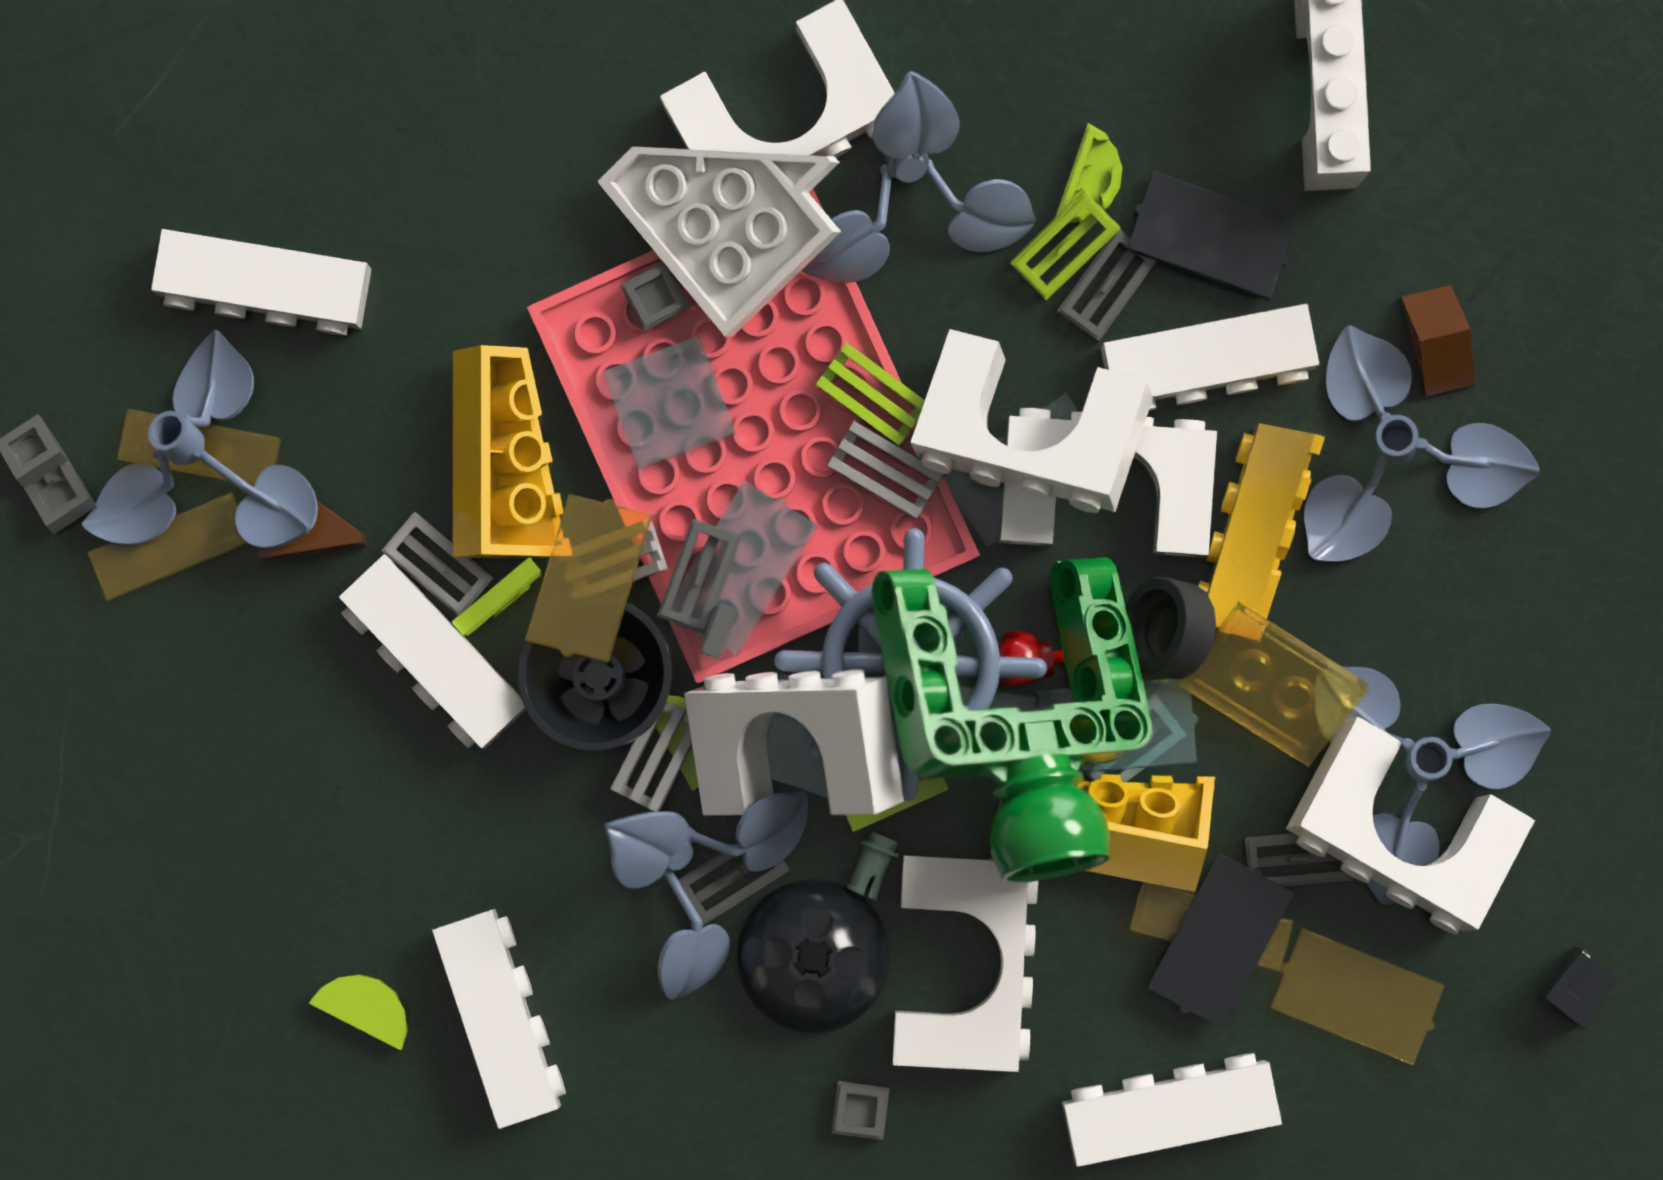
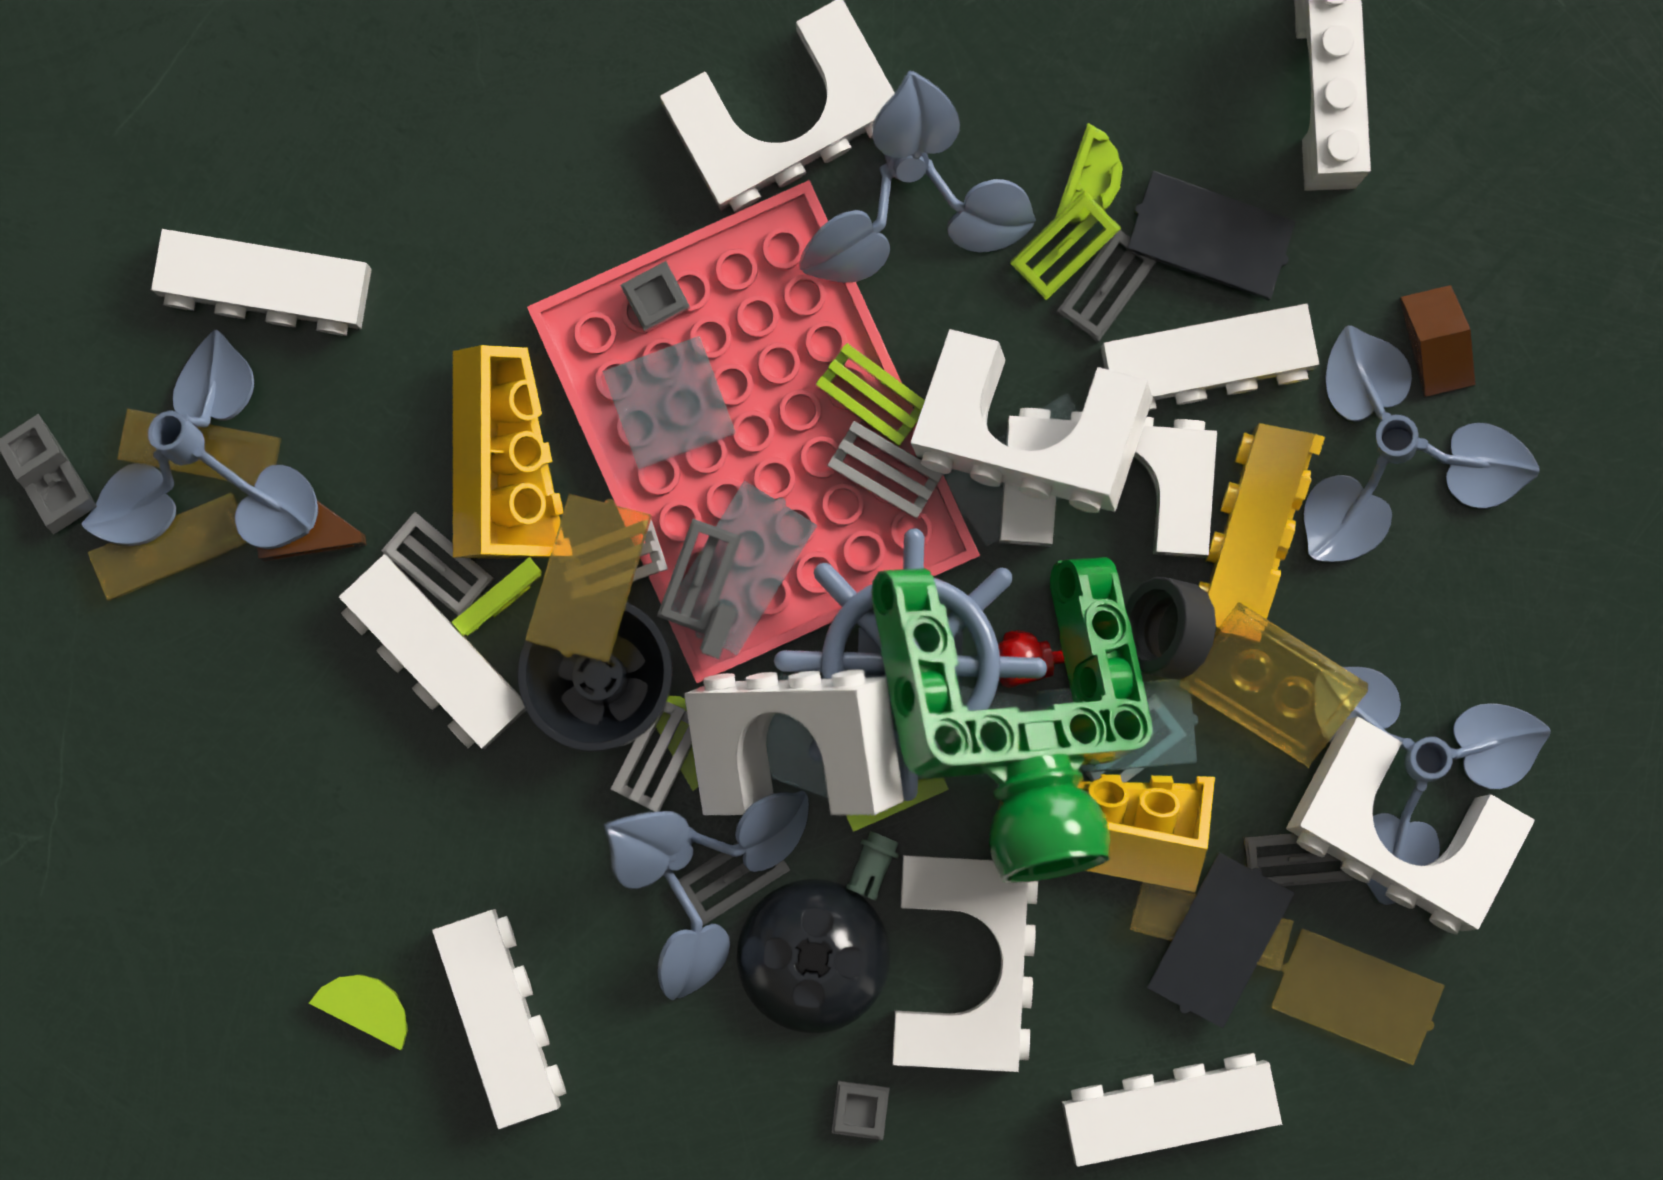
(725, 221): white wing -> none
(1577, 988): black panel -> none

